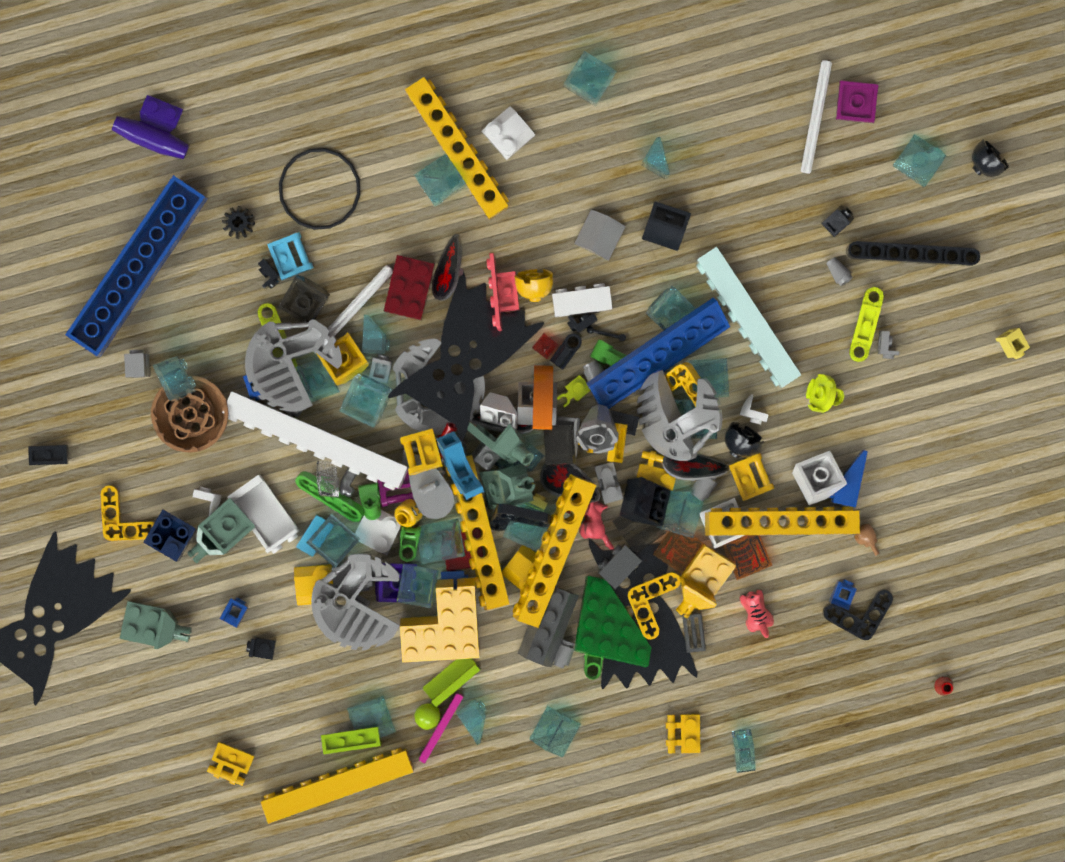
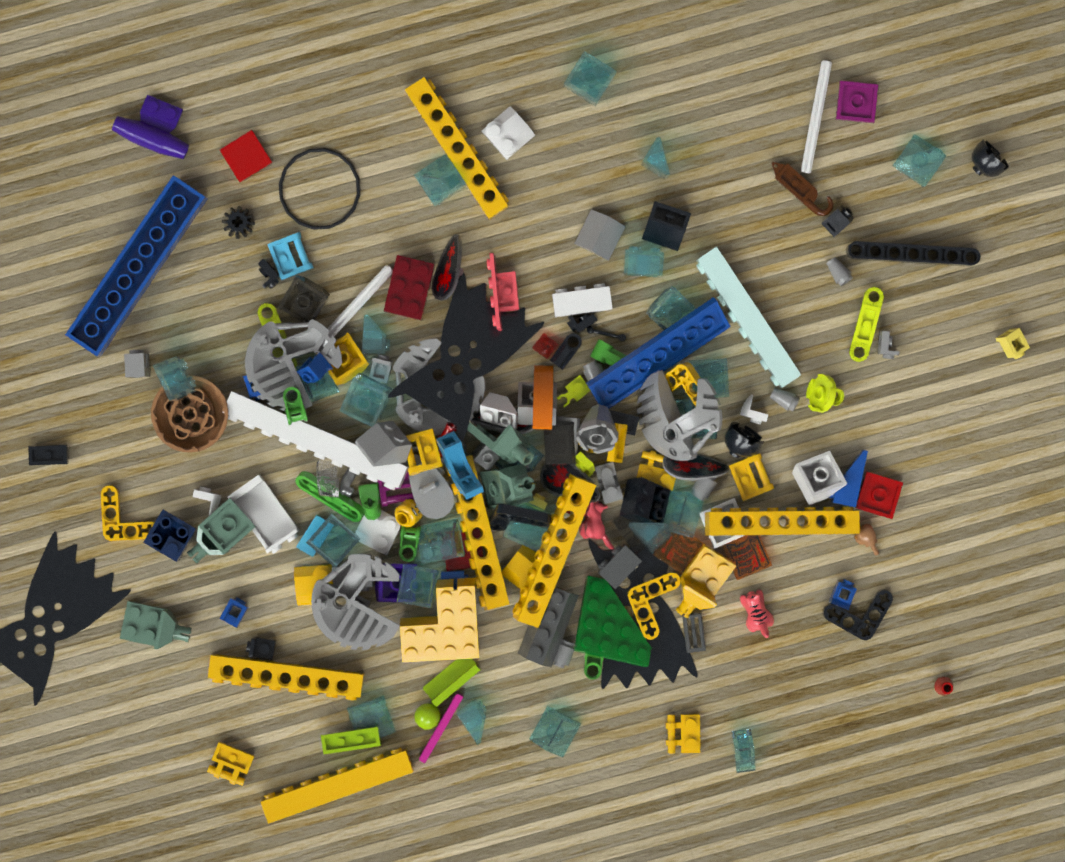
(217, 674): none -> yellow brick
(245, 156): none -> red tile
(294, 407): none -> bright green piece
(314, 369): none -> blue window
(384, 444): none -> light grey slope
(533, 284): yellow cylinder -> none
(584, 464): none -> neon yellow plate
(643, 263): none -> clear light blue brick
(651, 534): none -> clear light blue slope
(785, 399): none -> light grey cone
(800, 188): none -> reddish brown plate
(879, 495): none -> red plate

